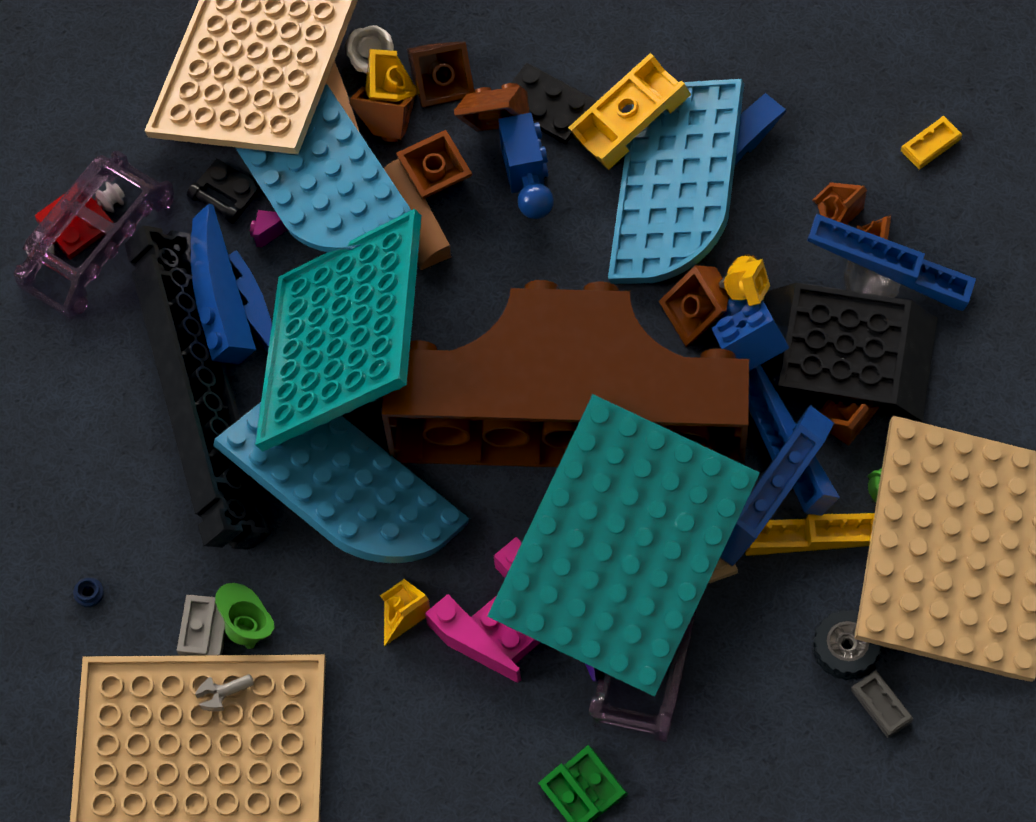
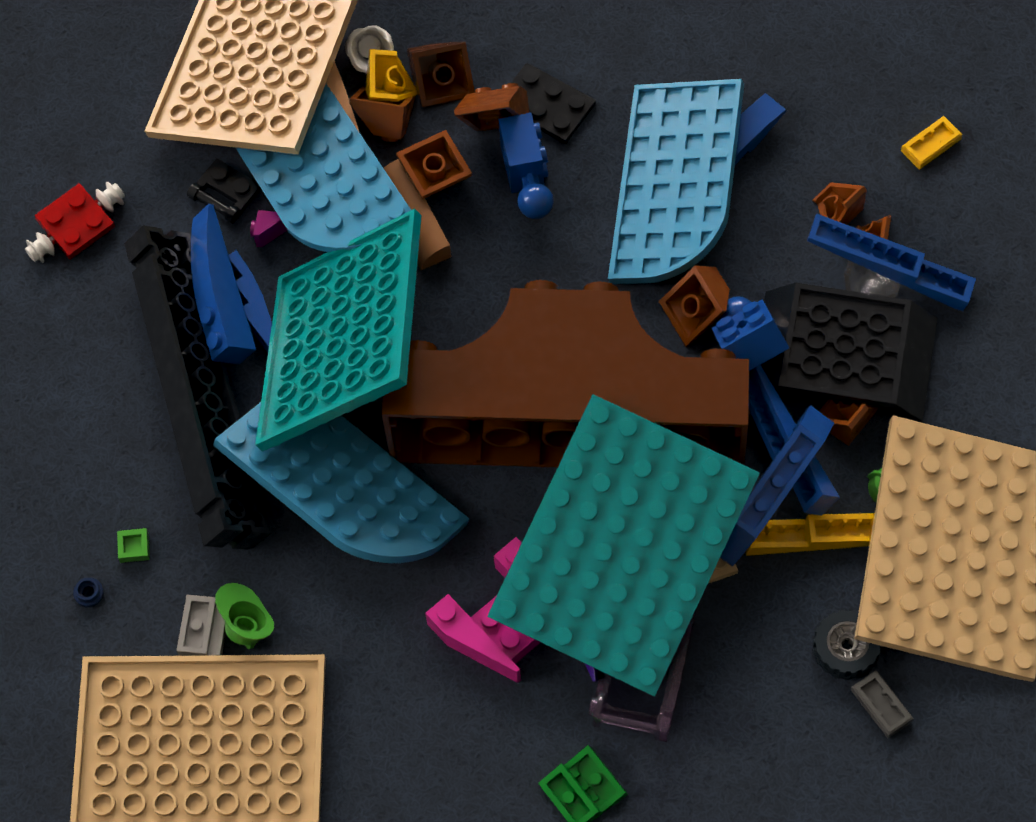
(72, 204): clear purple windscreen -> none
(133, 545): none -> bright green plate
(221, 692): light grey bar -> none
(402, 609): yellow slope -> none
(608, 130): yellow piece -> none
(746, 280): yellow plate -> none

